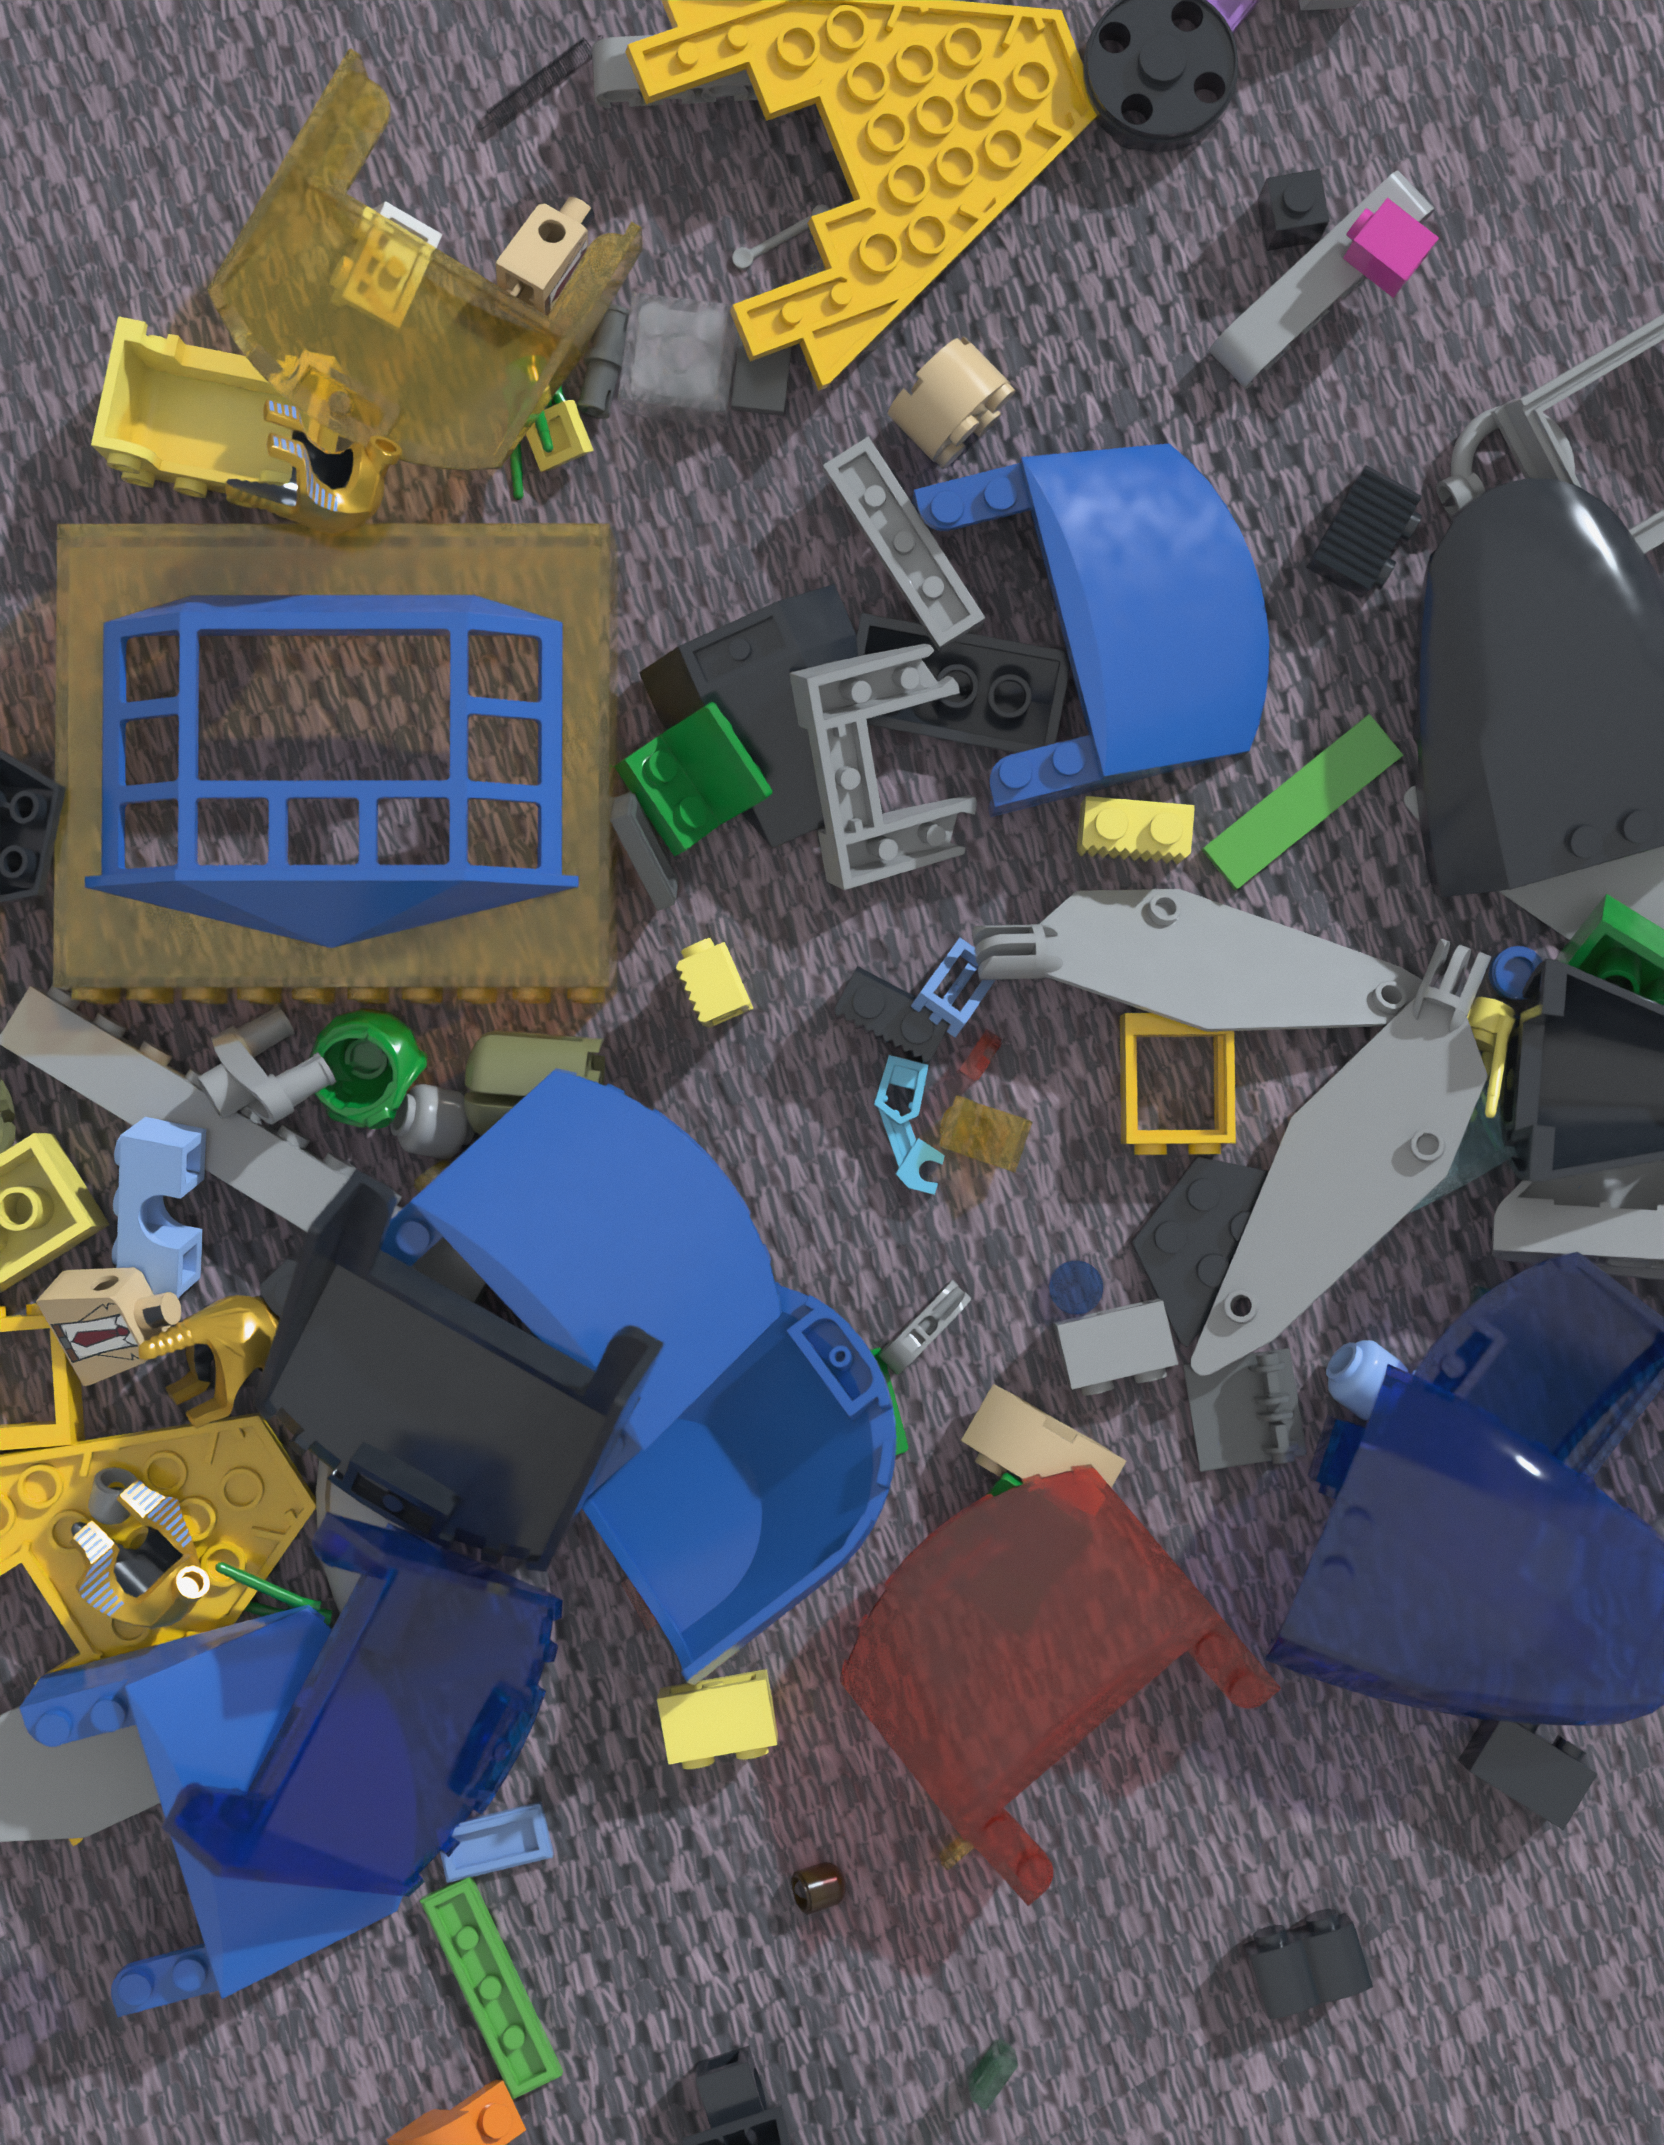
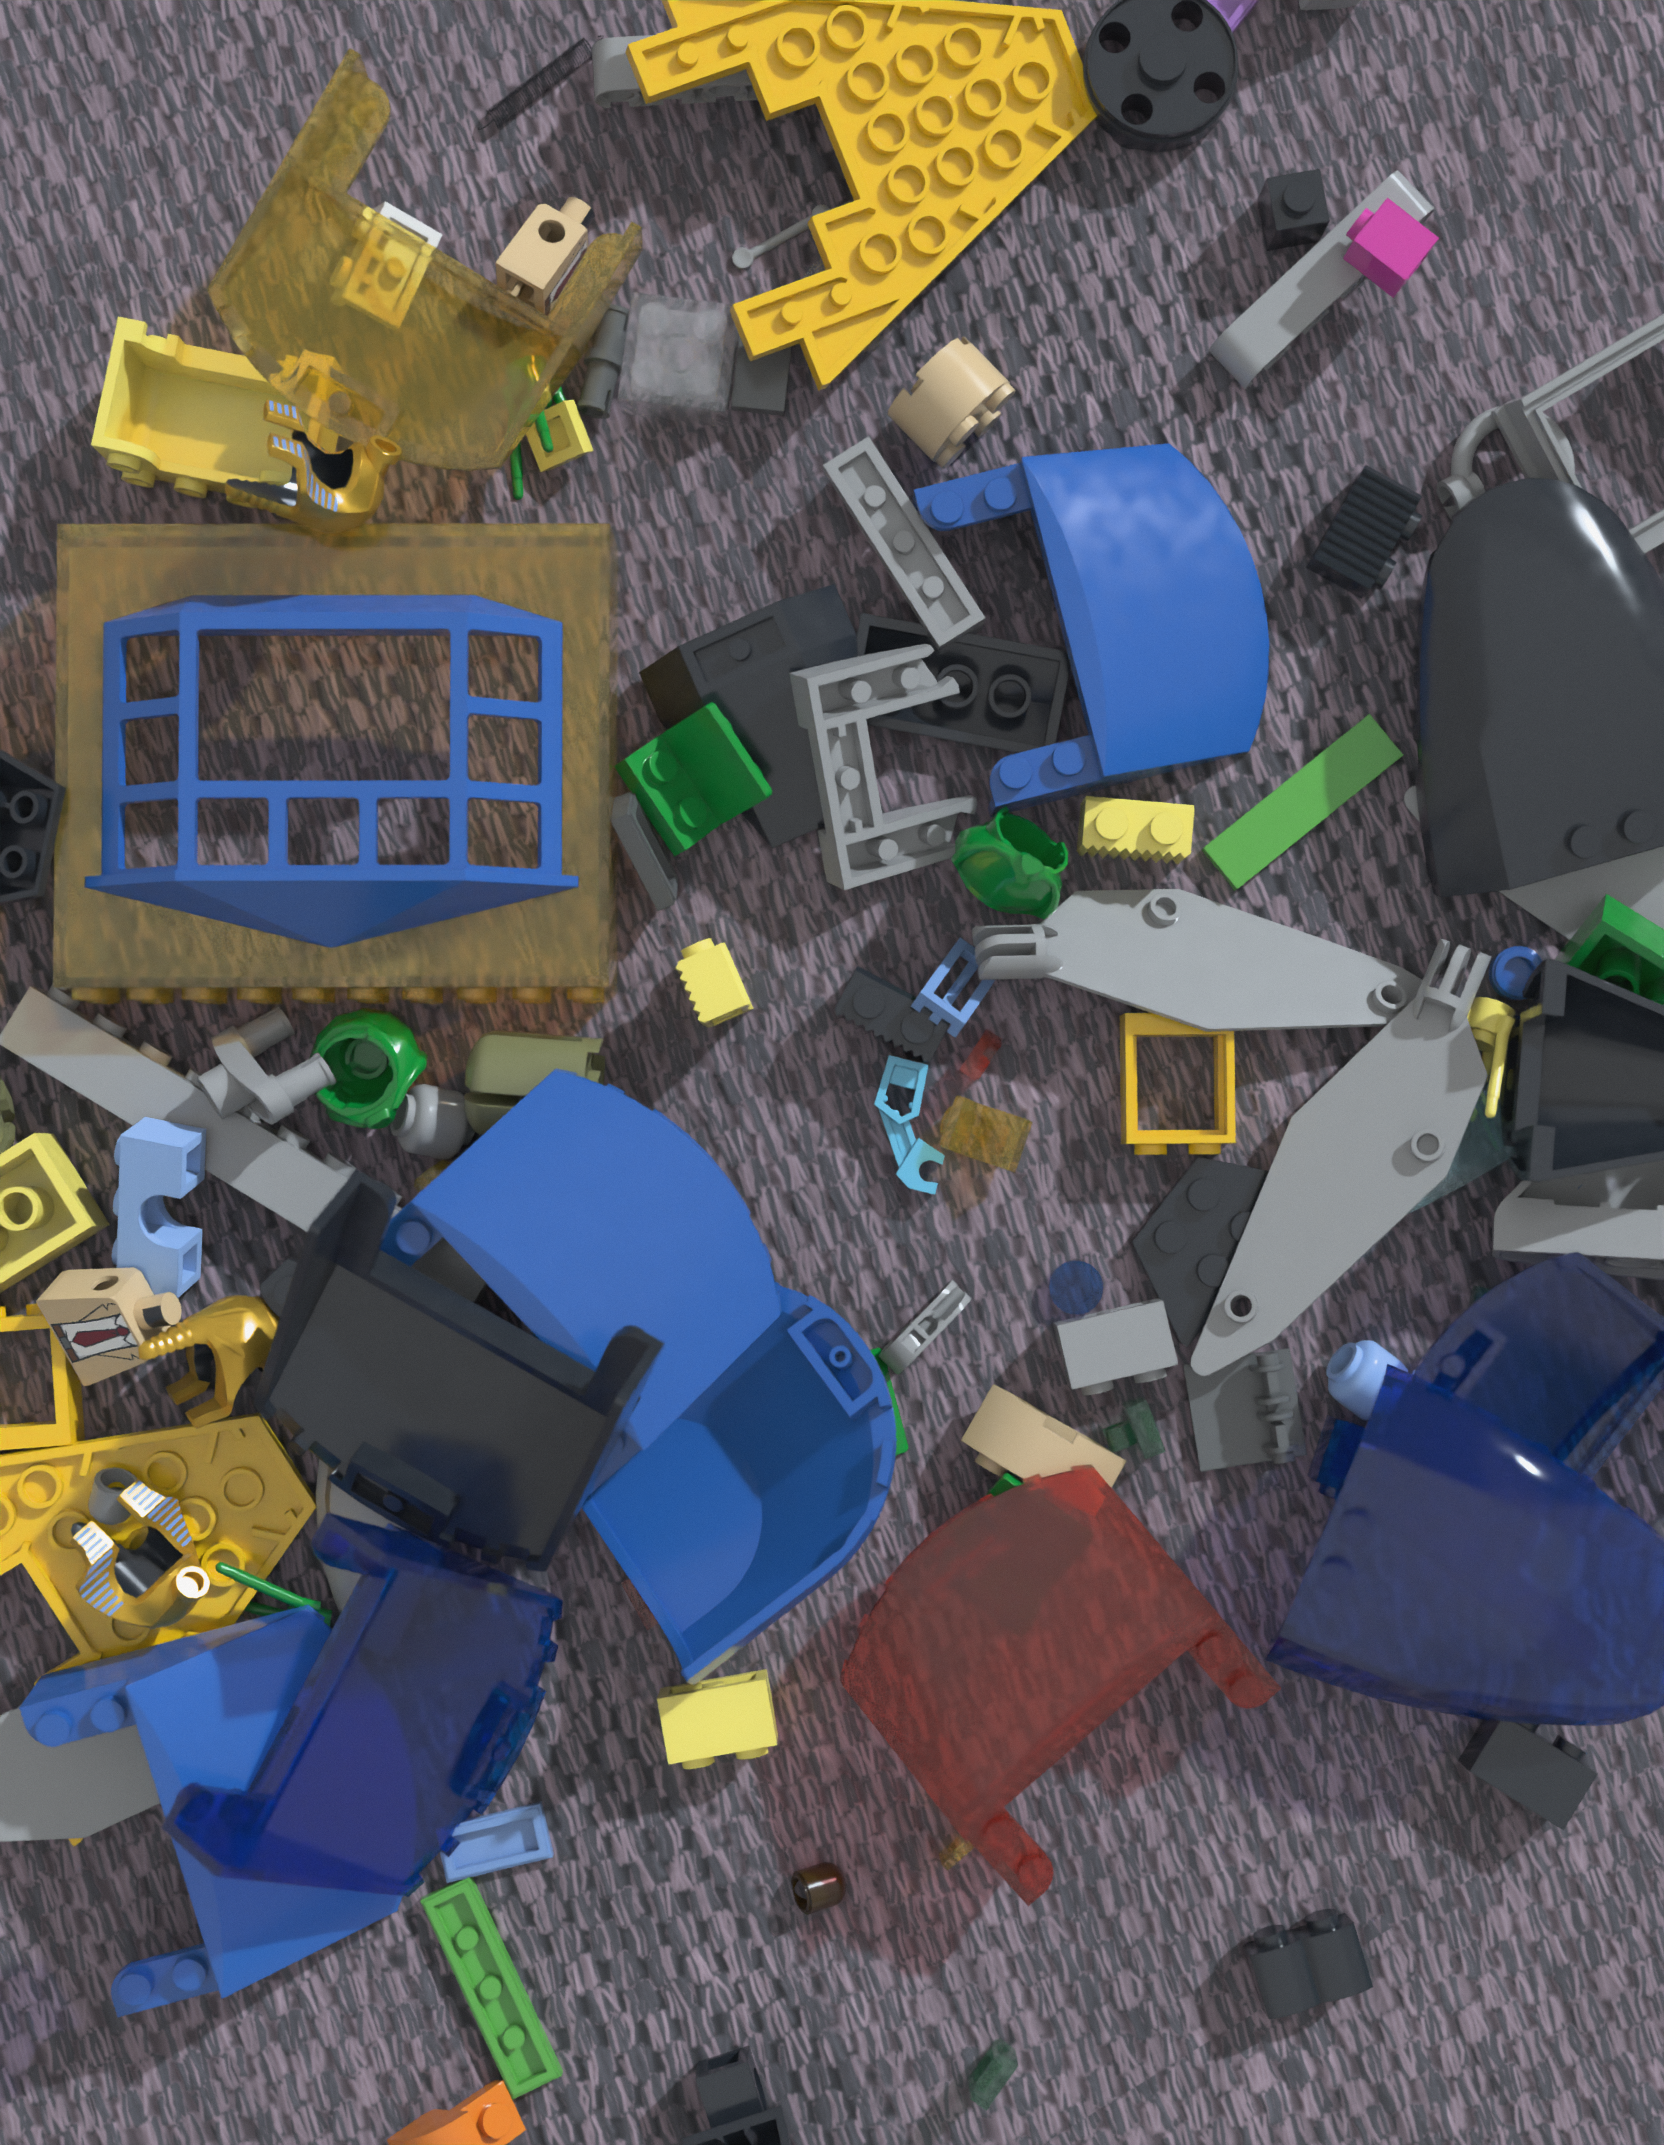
(1011, 865): none -> green helmet
(1137, 1430): none -> clear green tile

